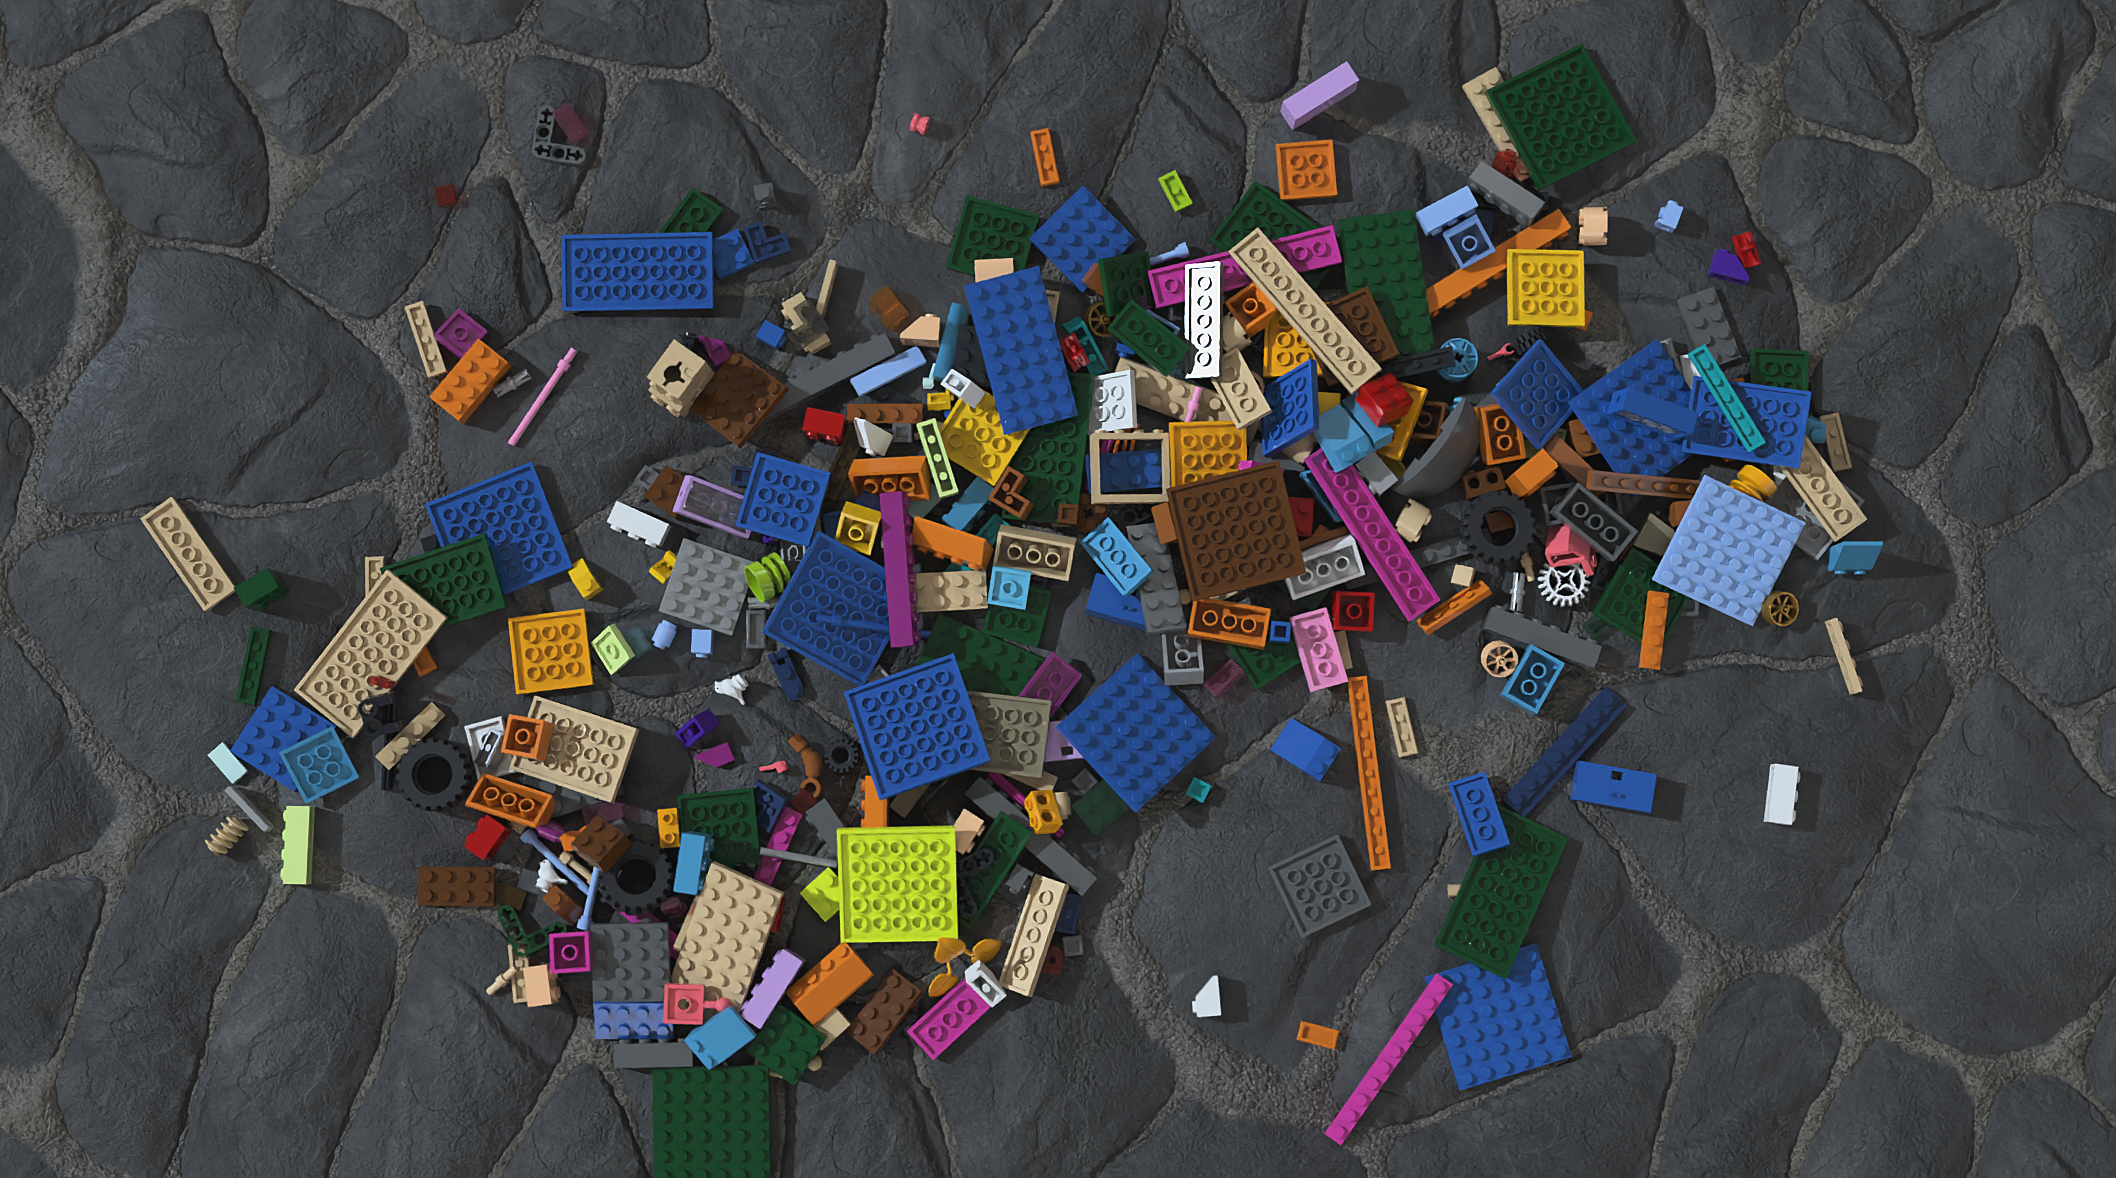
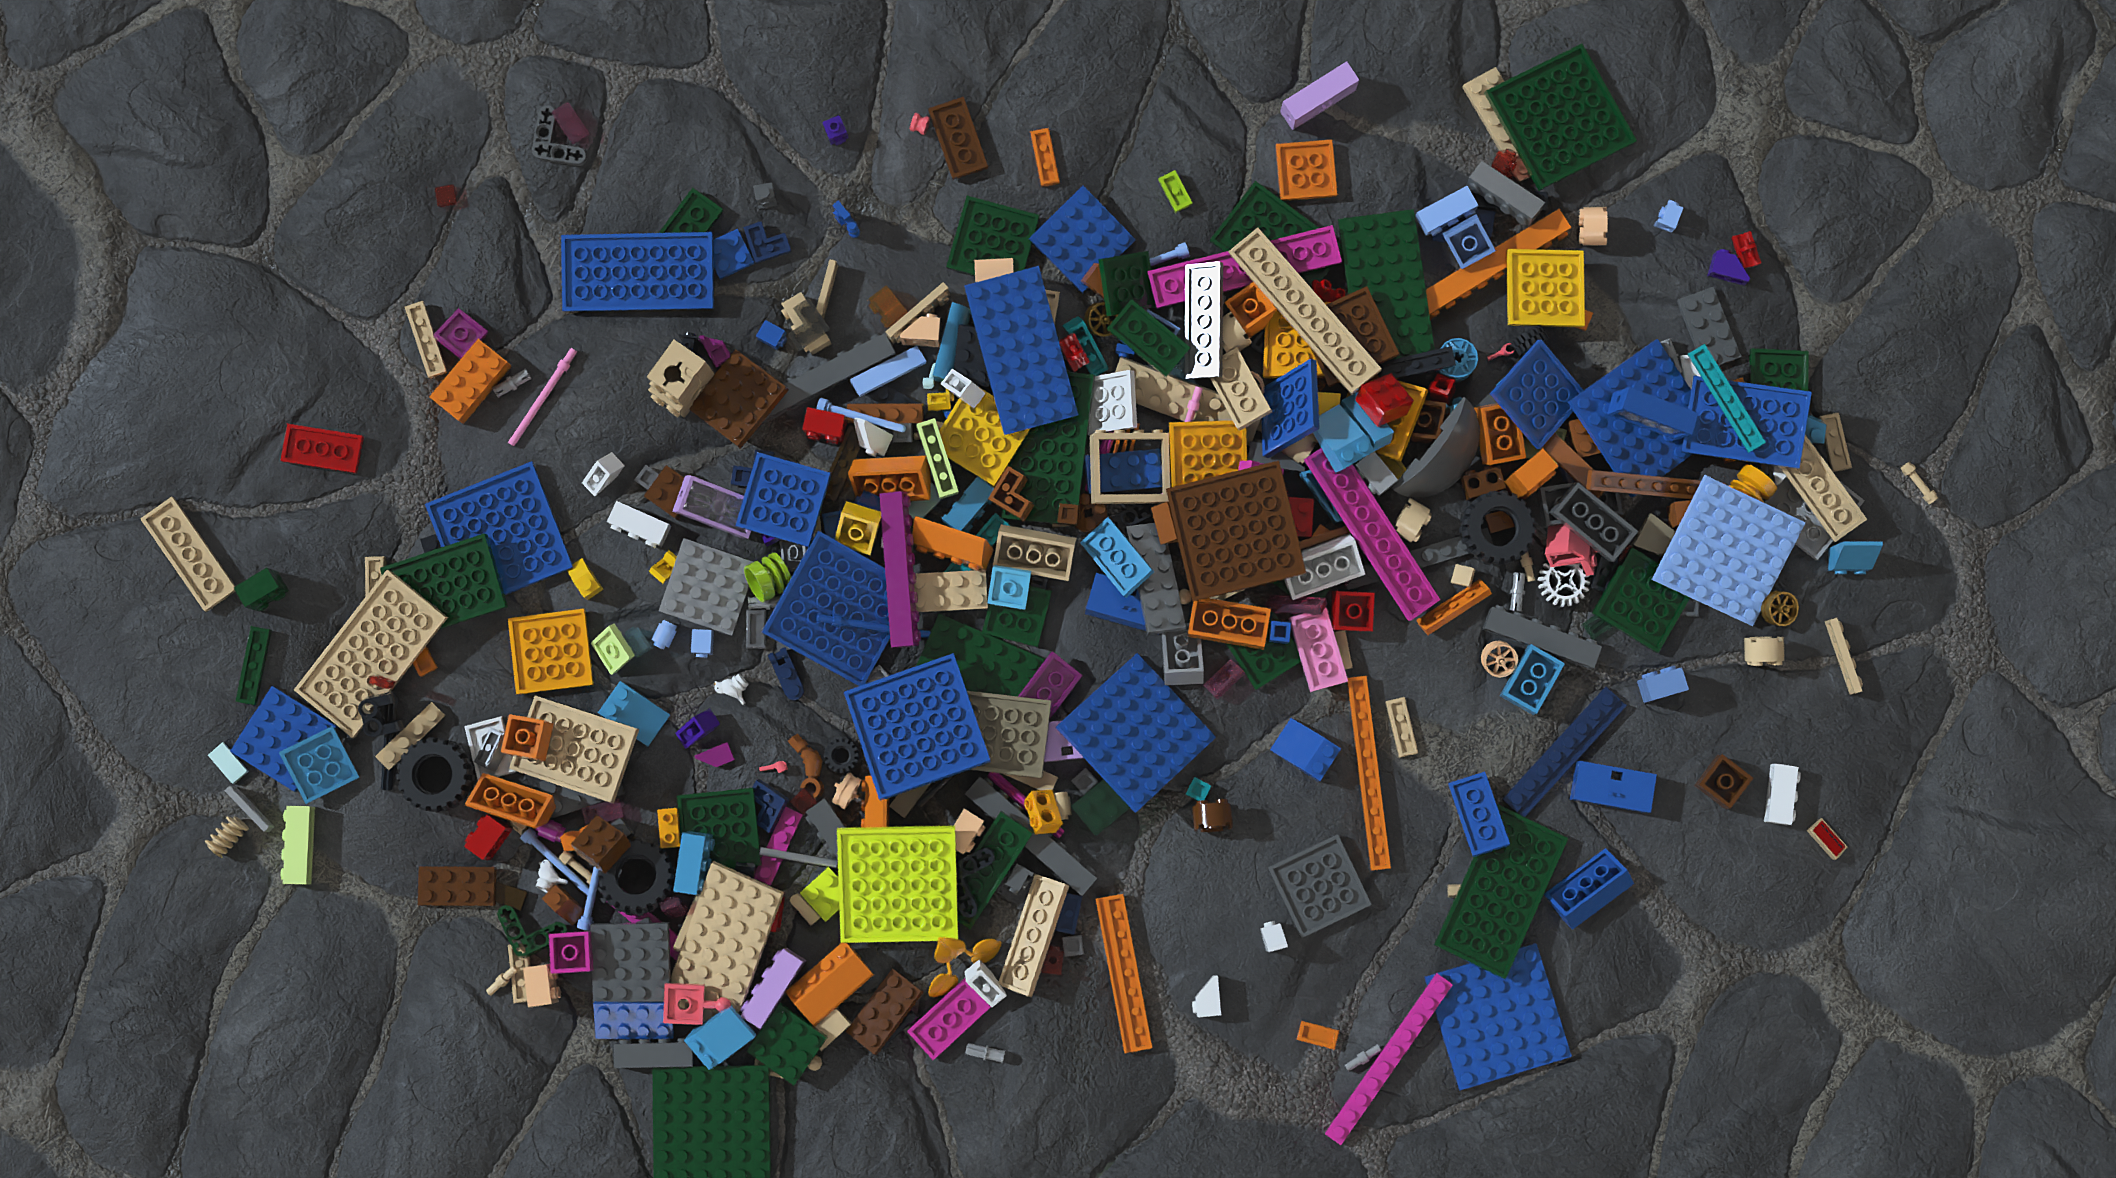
(322, 448): none -> red plate
(603, 473): none -> white slope
(634, 710): none -> dark azure slope
(804, 909): none -> tan bar
(824, 404): none -> light blue piece
(835, 130): none -> dark purple bracket
(843, 217): none -> blue plate
(846, 790): none -> light nougat wheel
(937, 297): none -> tan plate
(958, 138): none -> reddish brown plate
(985, 1052): none -> light grey axle
(1123, 973): none -> orange plate
(1212, 816): none -> reddish brown brick
(1273, 936): none -> white slope
(1306, 605): none -> clear pink plate
(1324, 291): none -> red hips
(1362, 1058): none -> light grey bar
(1442, 389): none -> red brick
(1589, 888): none -> blue slope
(1653, 630): orange plate -> none
(1661, 685): none -> medium blue brick
(1723, 781): none -> reddish brown brick
(1764, 650): none -> tan brick
(1827, 839): none -> slope
(1909, 469): none -> tan bar

